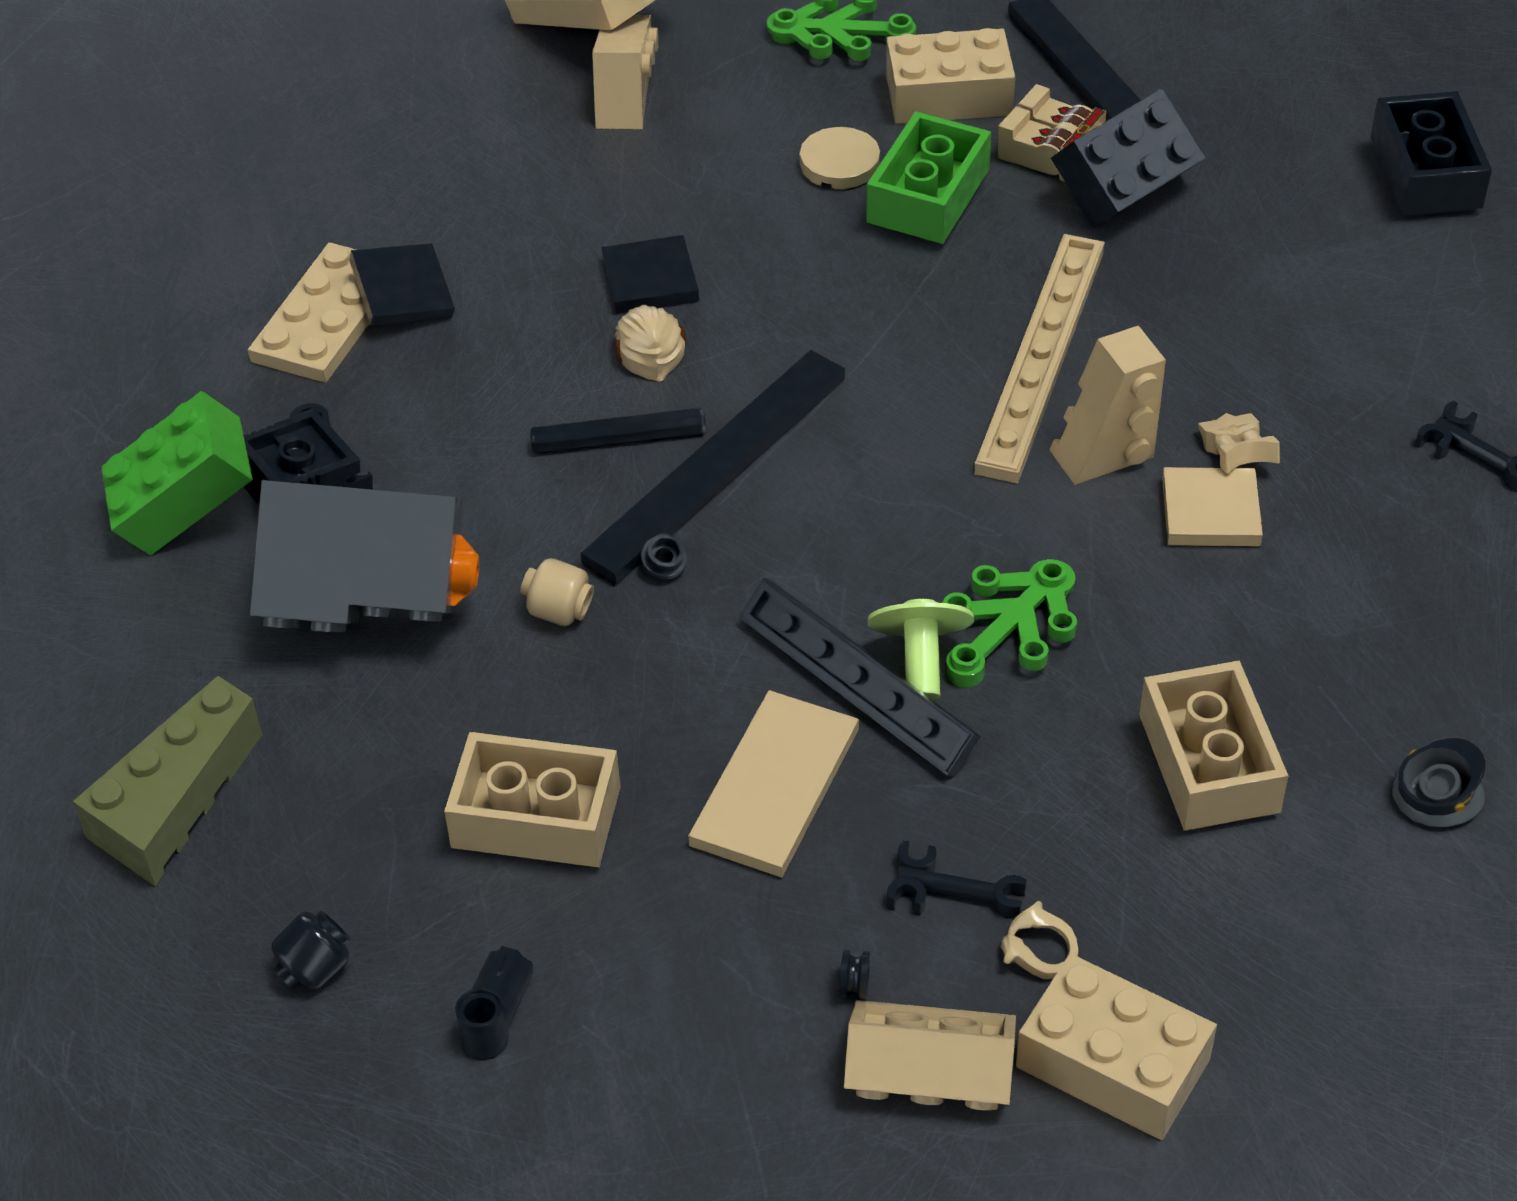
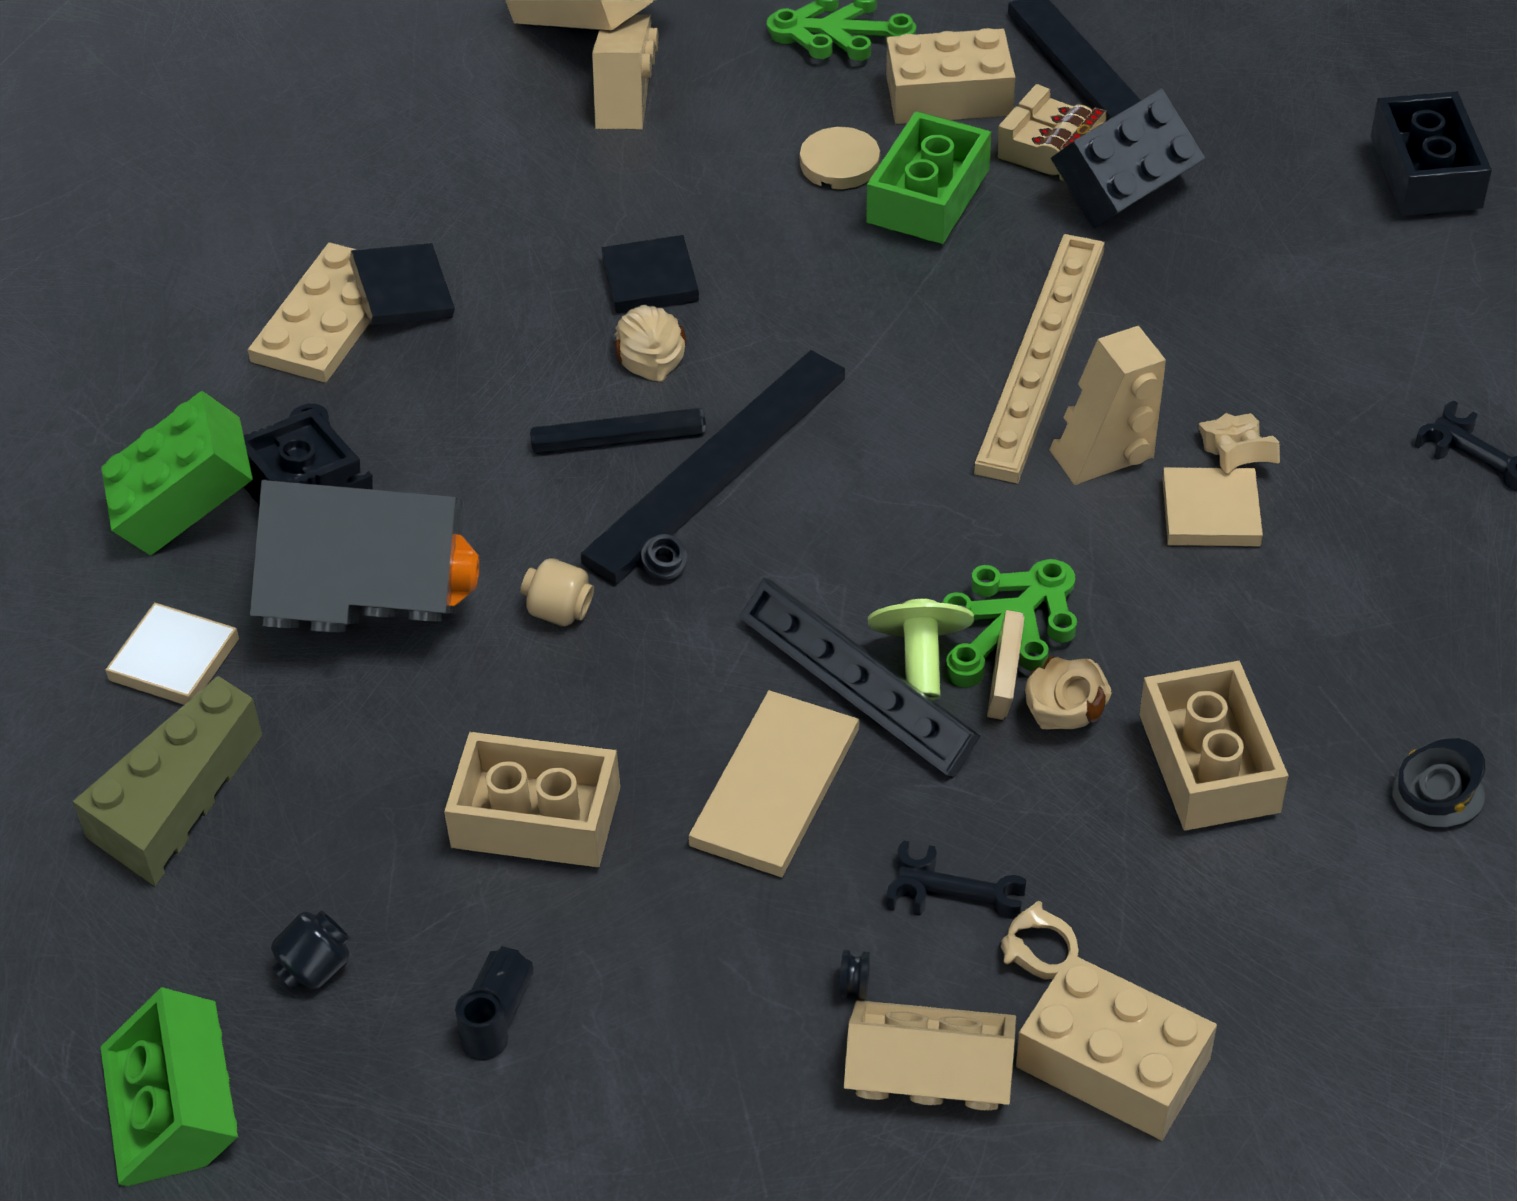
(168, 1088): none -> bright green slope
(172, 654): none -> white tile
(1005, 665): none -> tan tile
(1067, 693): none -> tan hair

